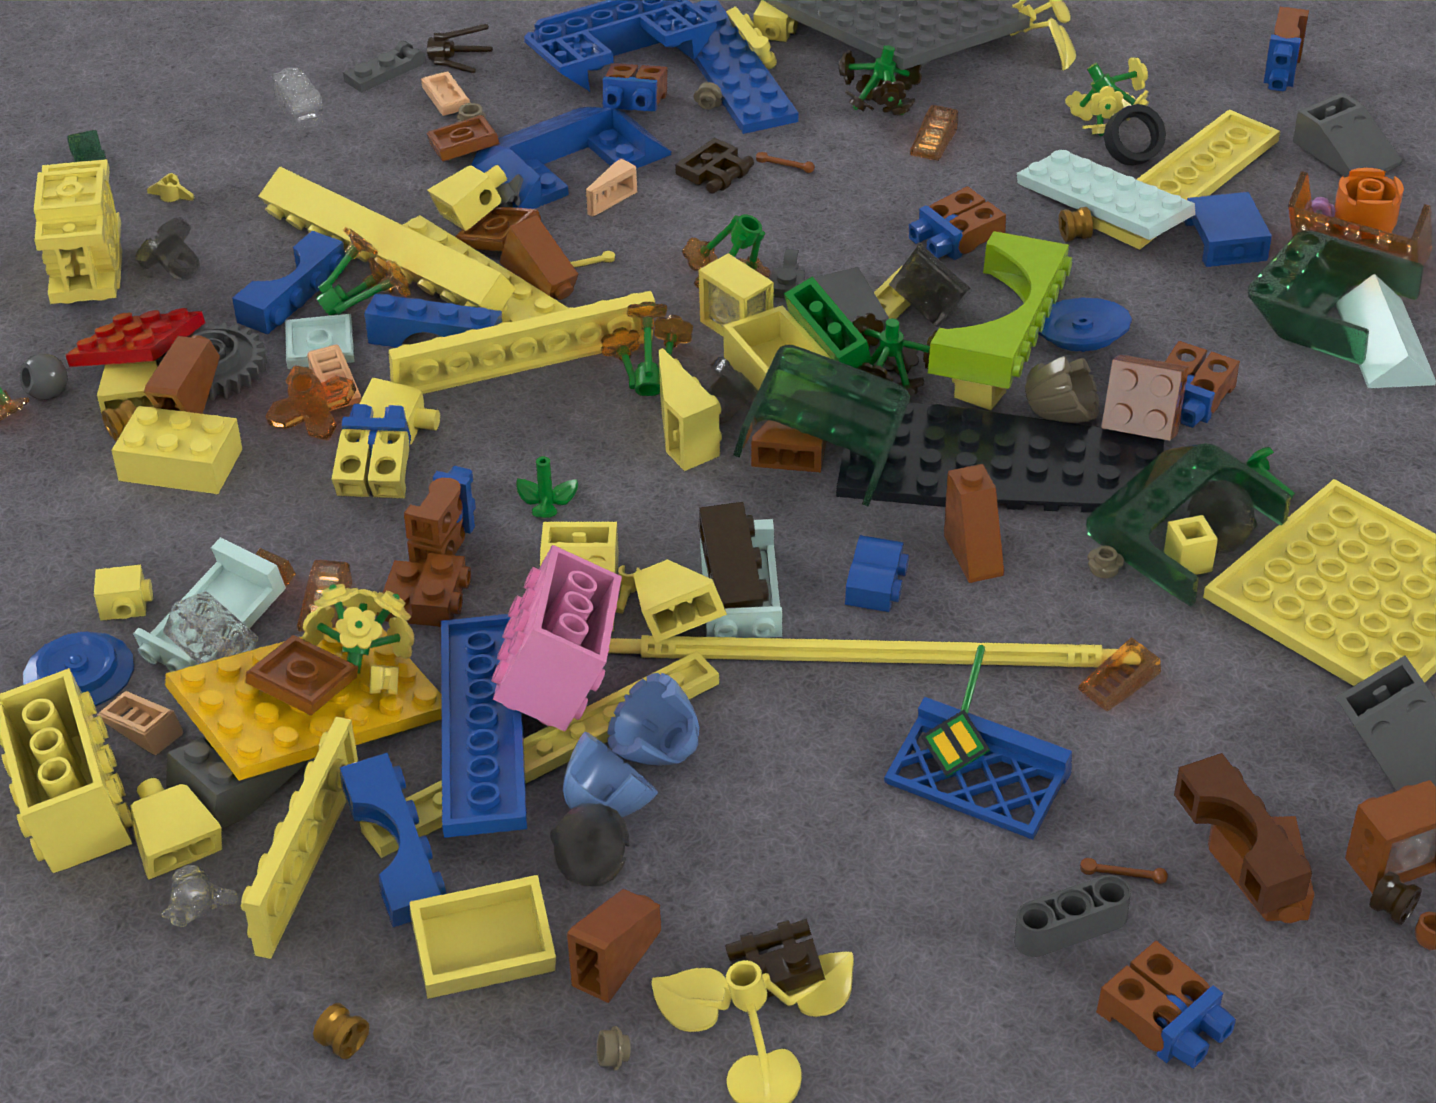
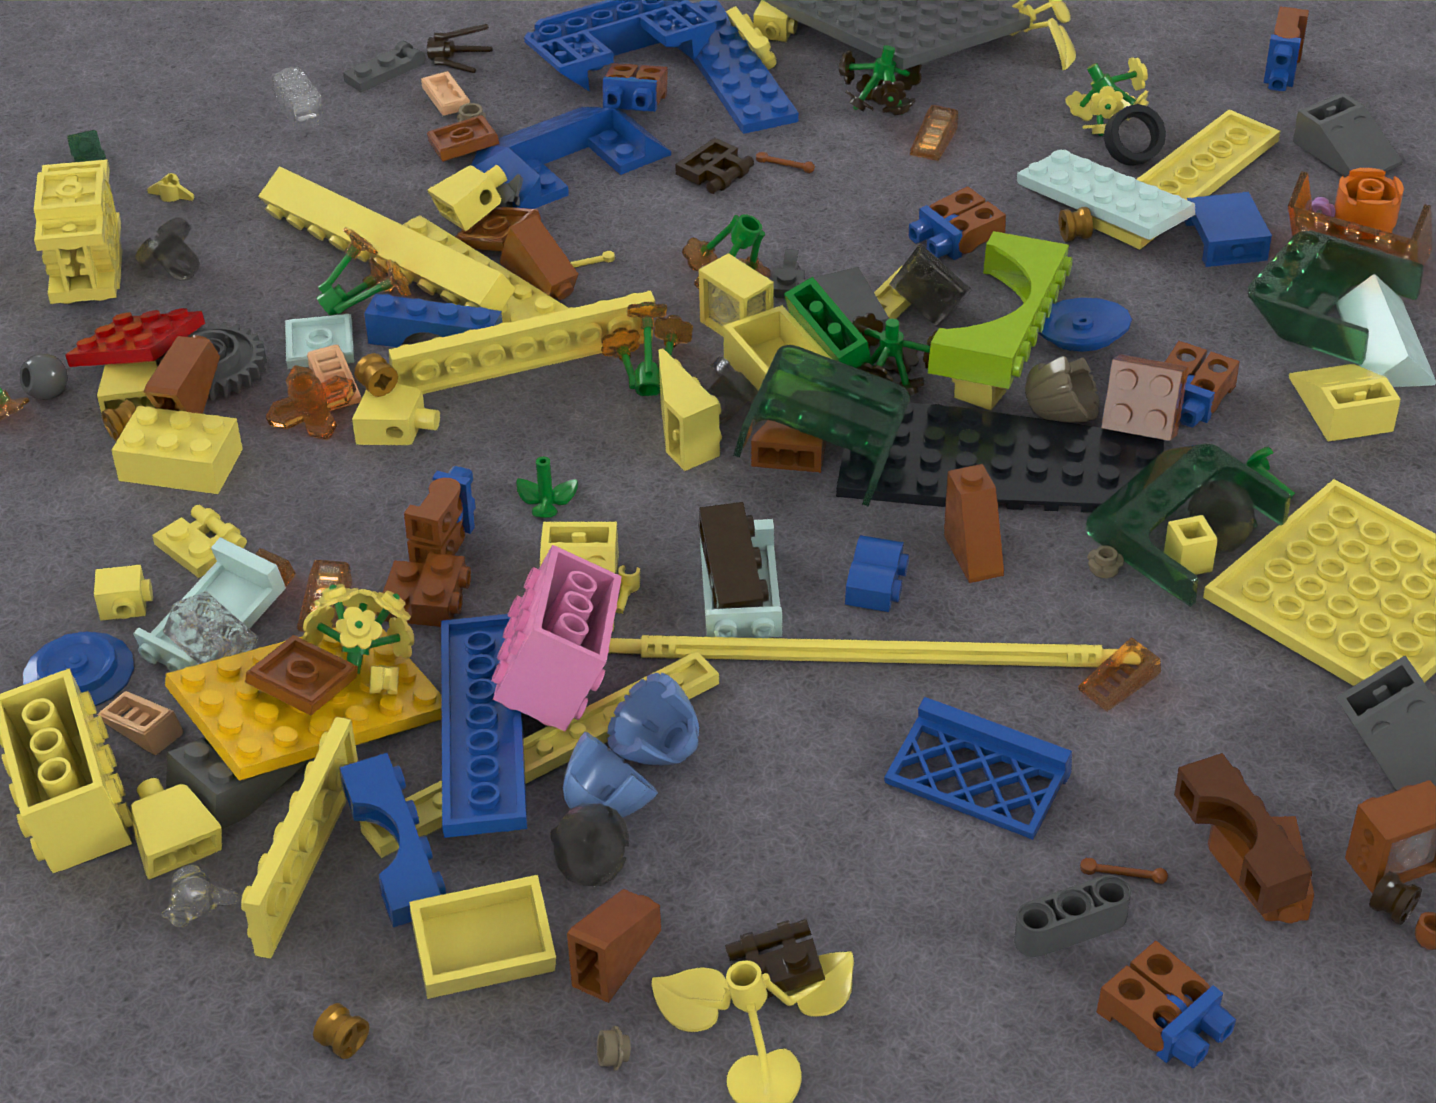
(190, 545): none -> light yellow plate
(269, 303): blue arch -> none
(372, 453): light yellow hips -> none
(376, 374): none -> pearl gold wheel
(617, 183): light nougat slope -> none
(676, 599): light yellow slope -> none
(708, 95): dark tan plate -> none
(957, 739): piece -> none
(1348, 400): none -> light yellow slope

